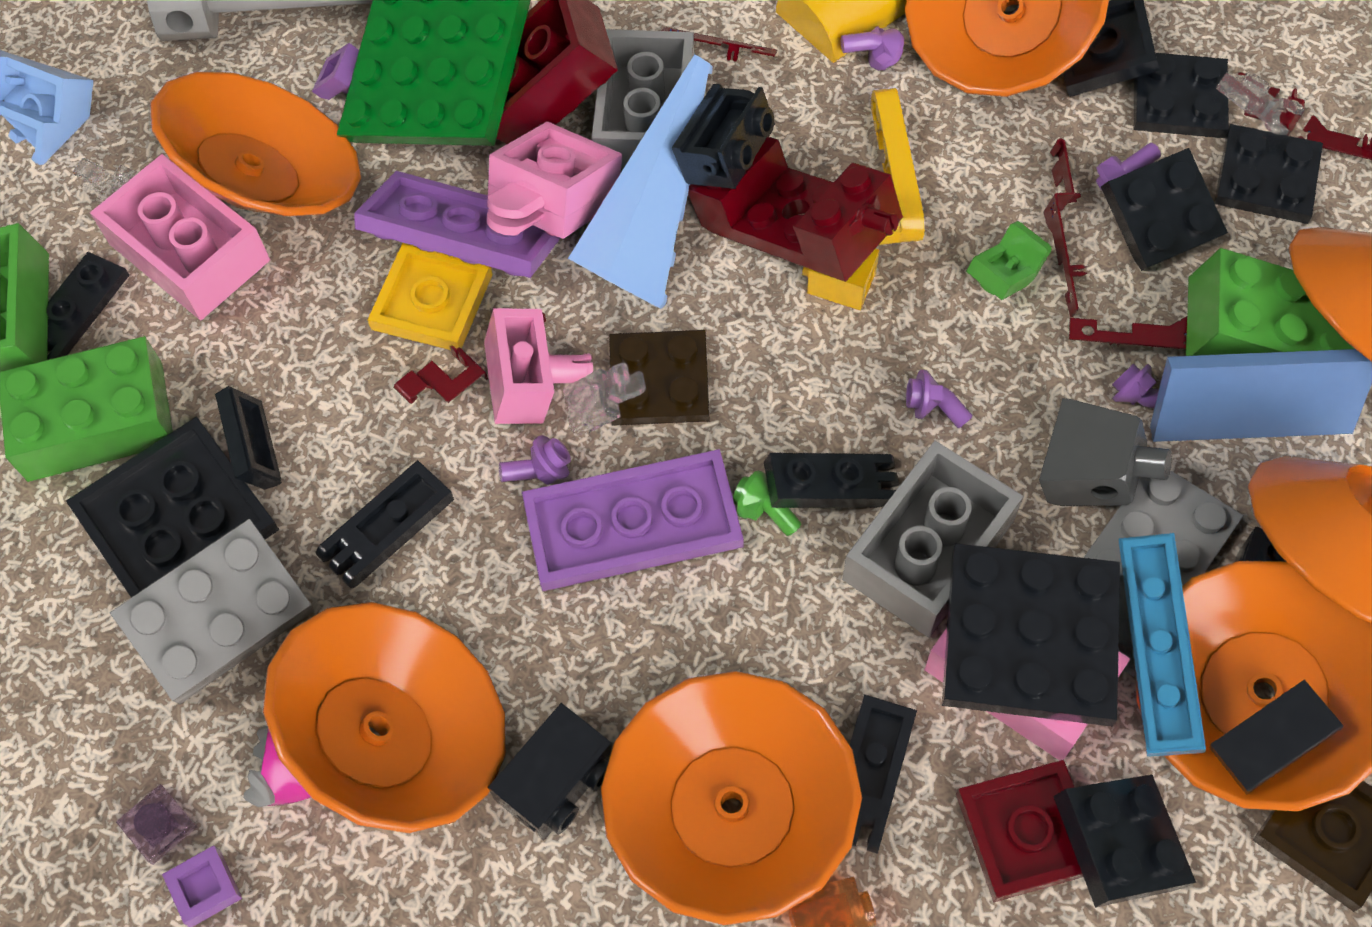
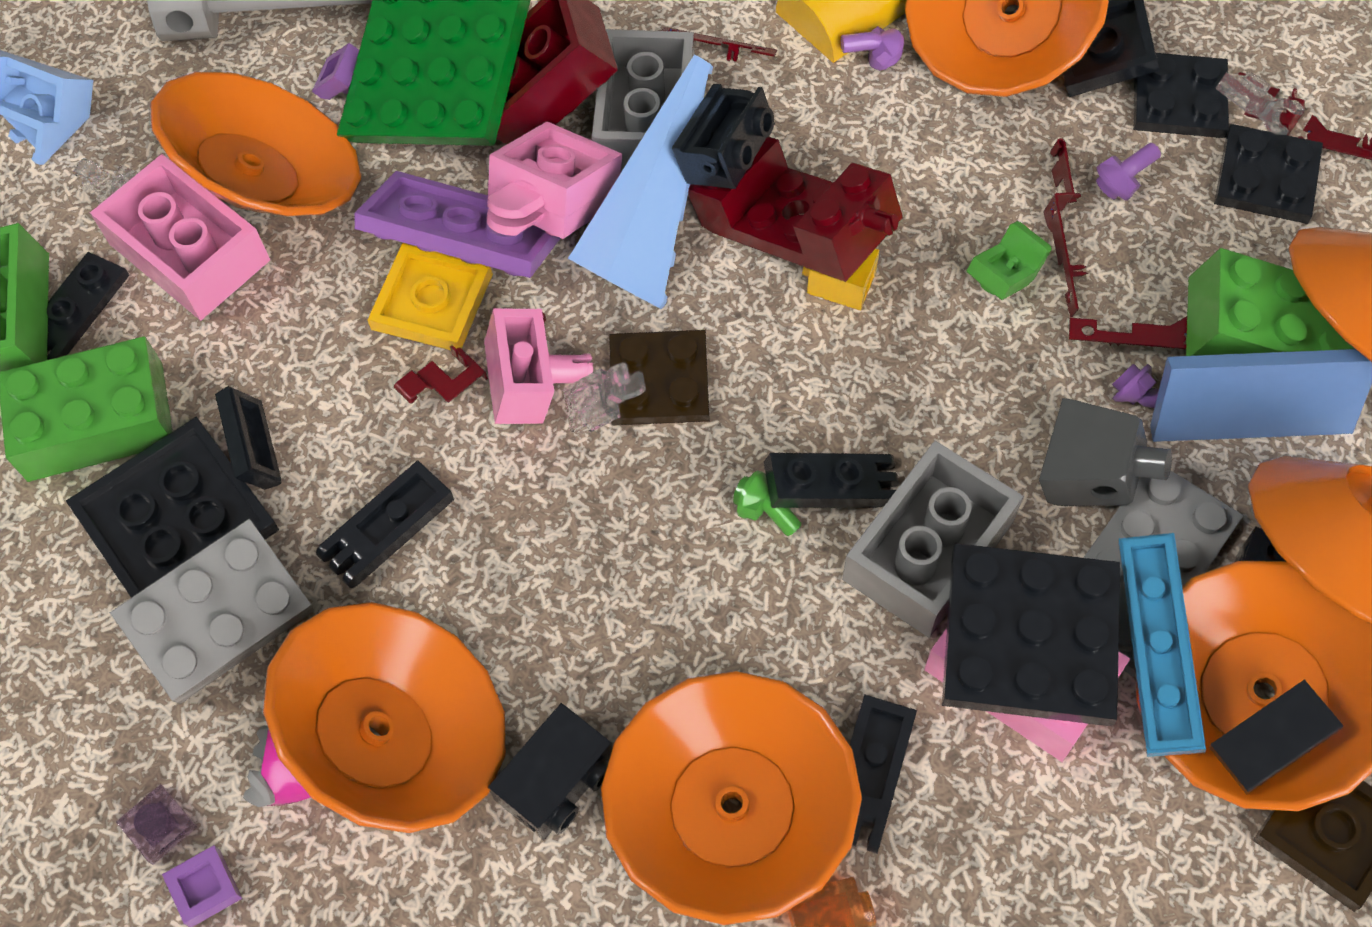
(547, 463): medium lavender plate -> none
(632, 520): medium lavender plate -> none
(898, 162): yellow beam -> none
(926, 394): medium lavender plate -> none
(1020, 830): dark red plate -> none
(1123, 840): black plate -> none
(1164, 209): black plate -> none

